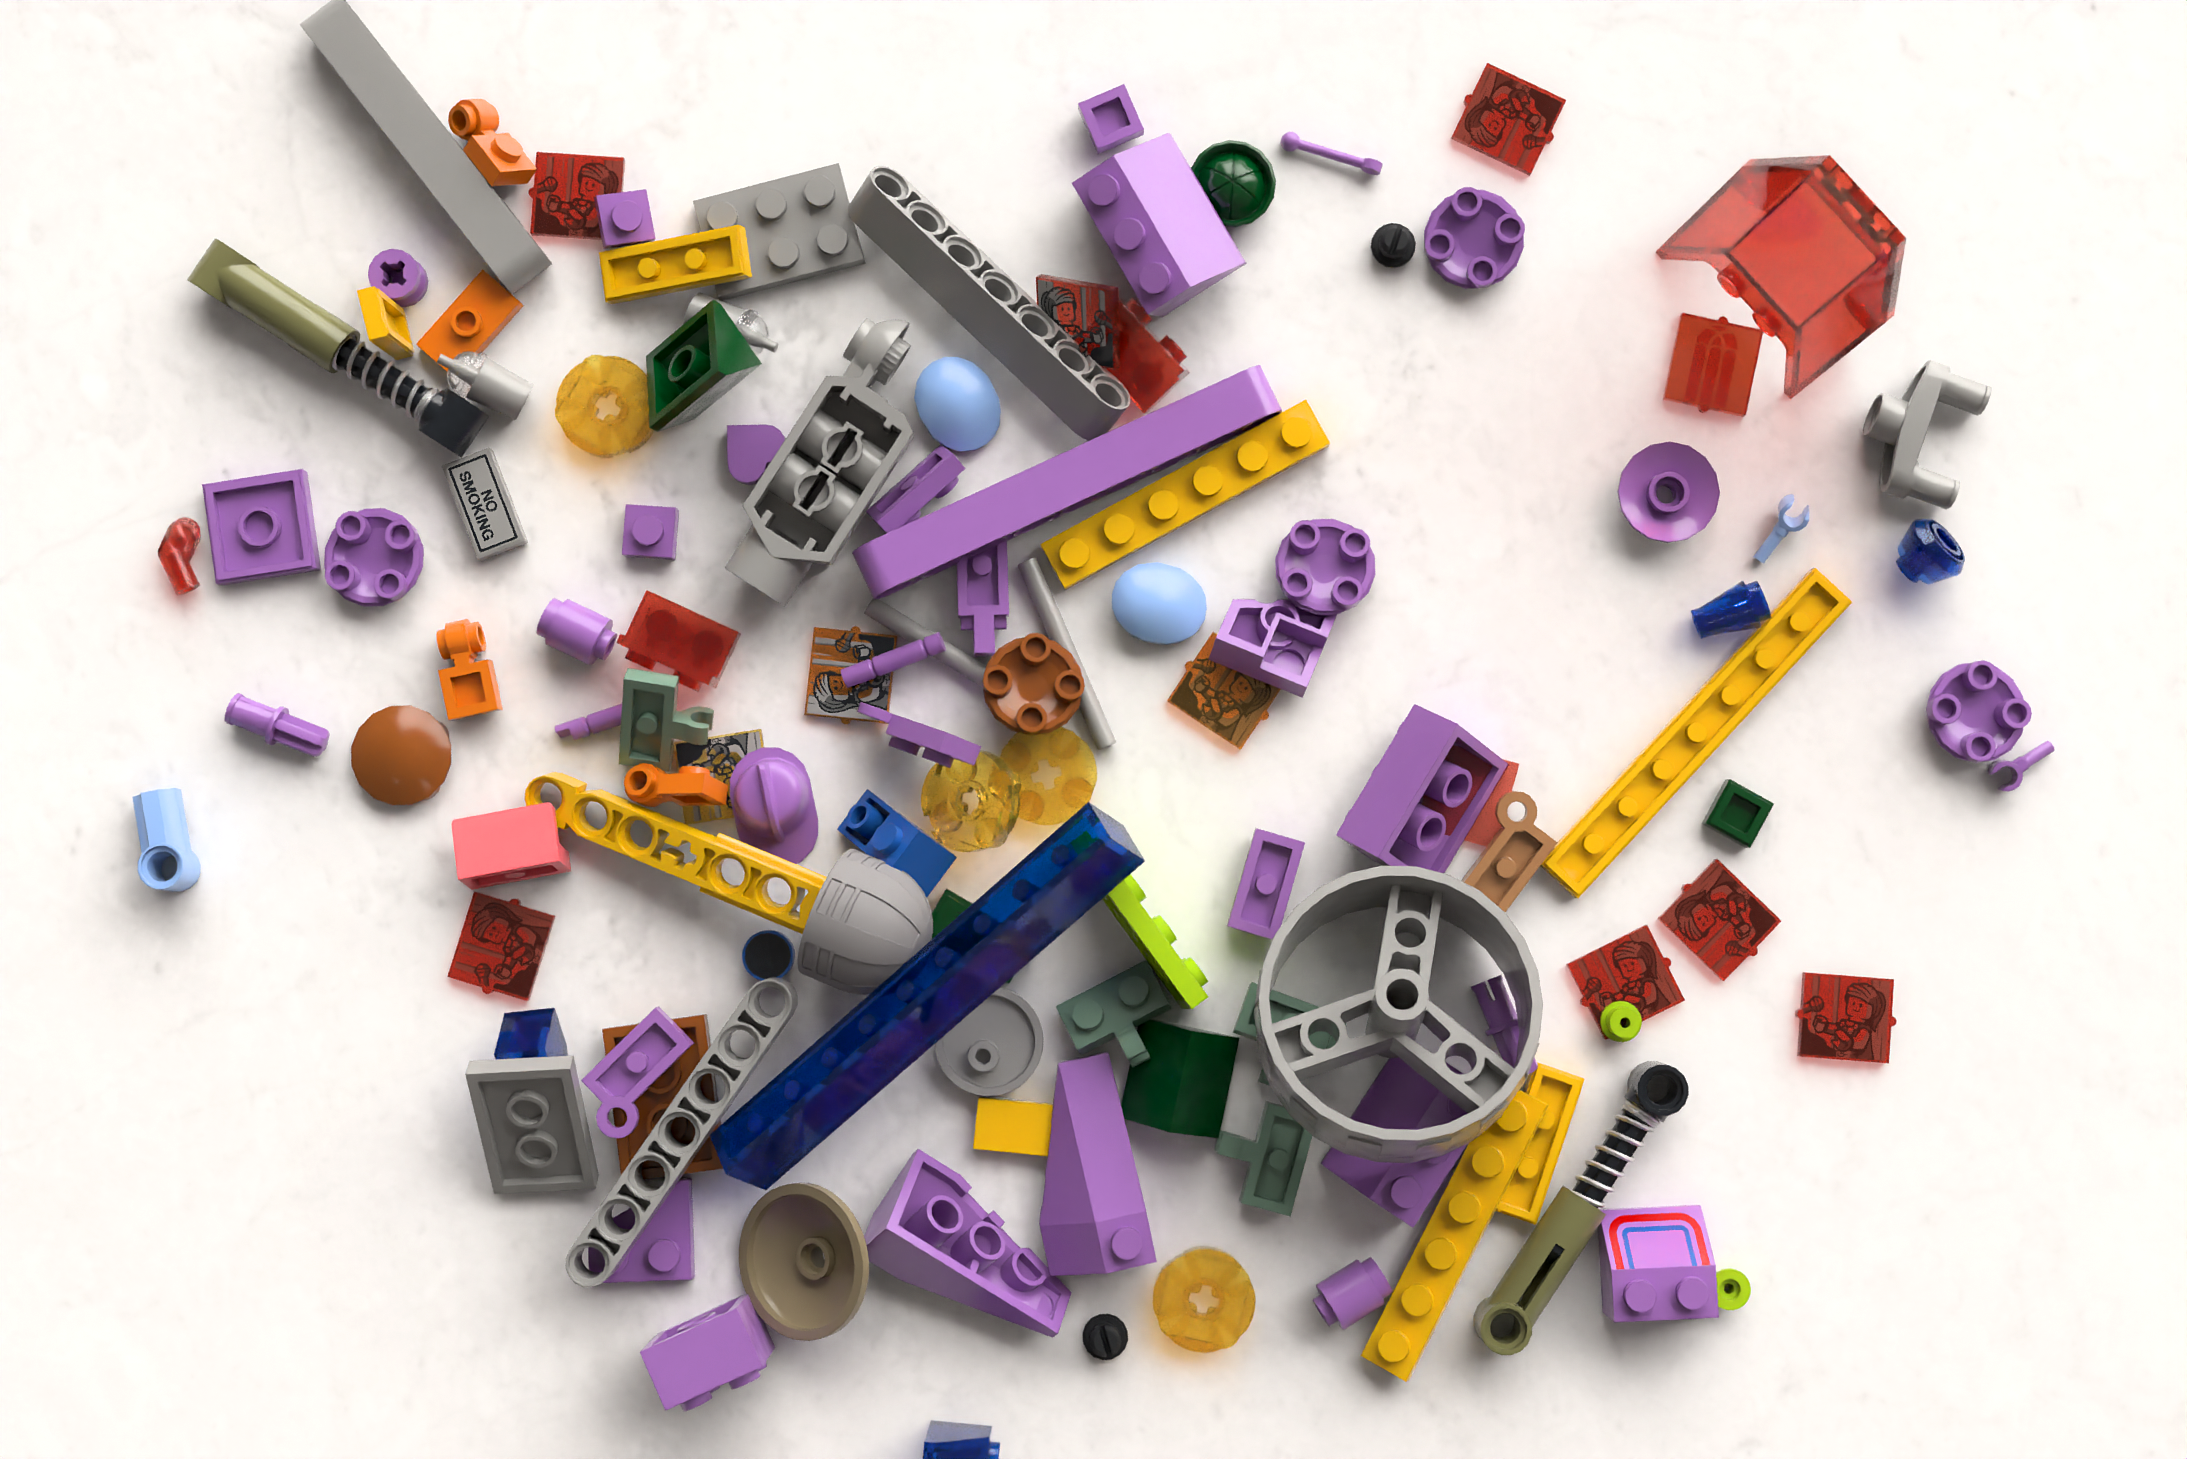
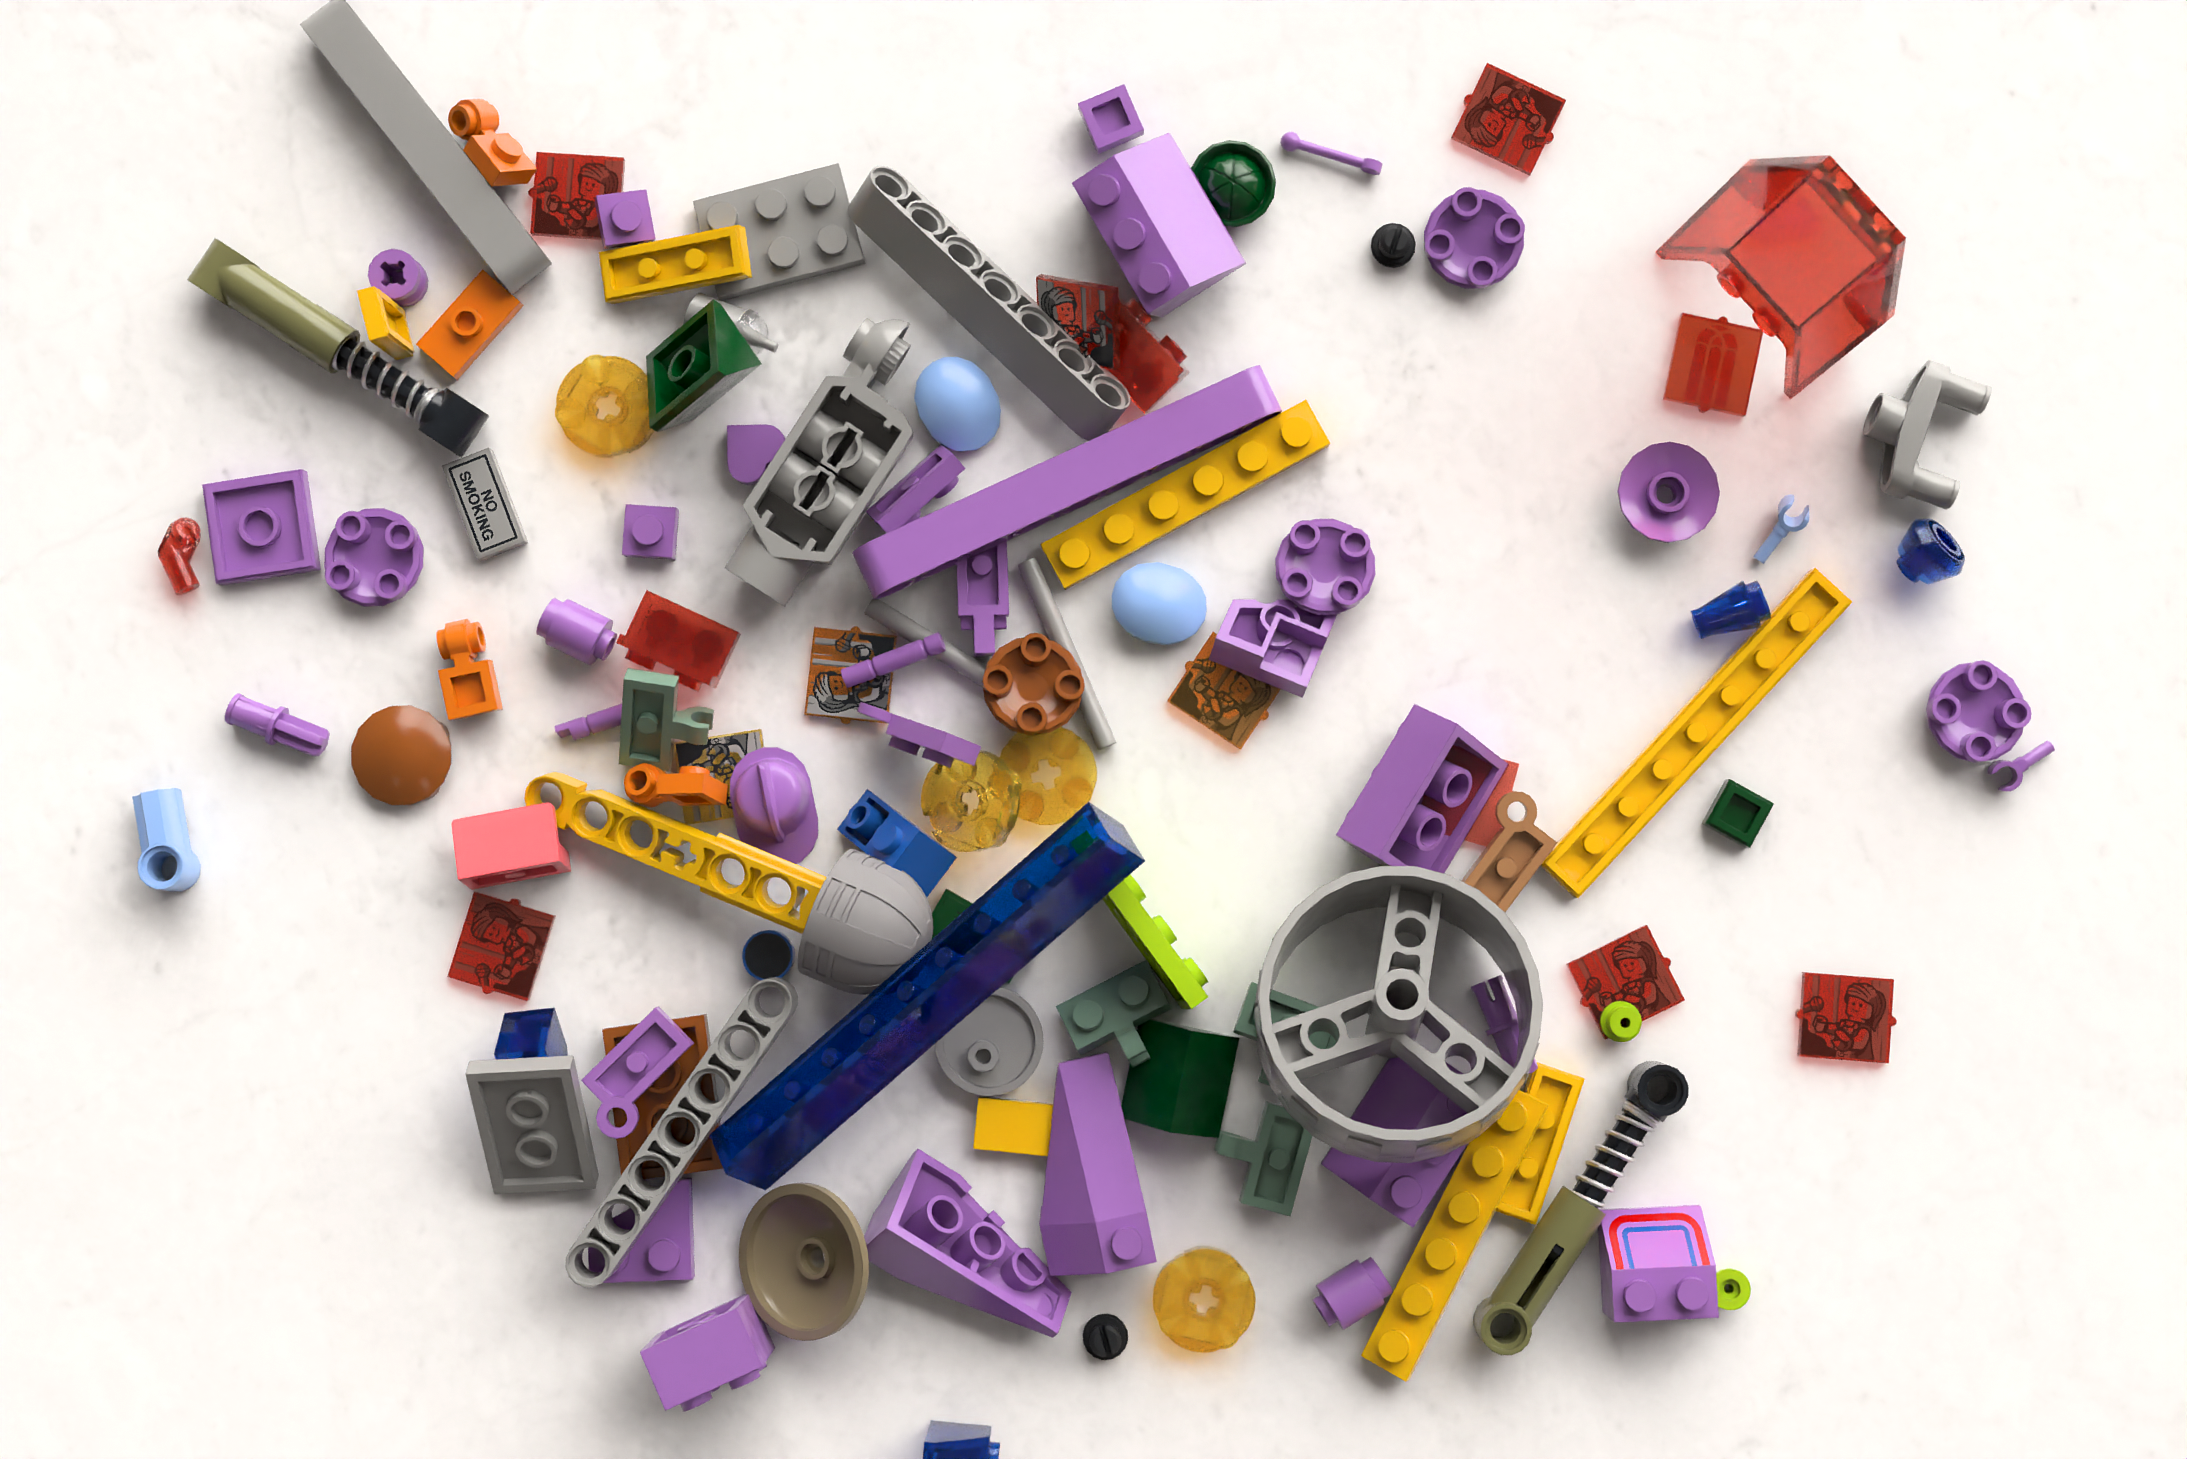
(486, 382): light grey piece -> none
(1265, 883): medium lavender plate -> none
(1719, 919): clear red piece -> none

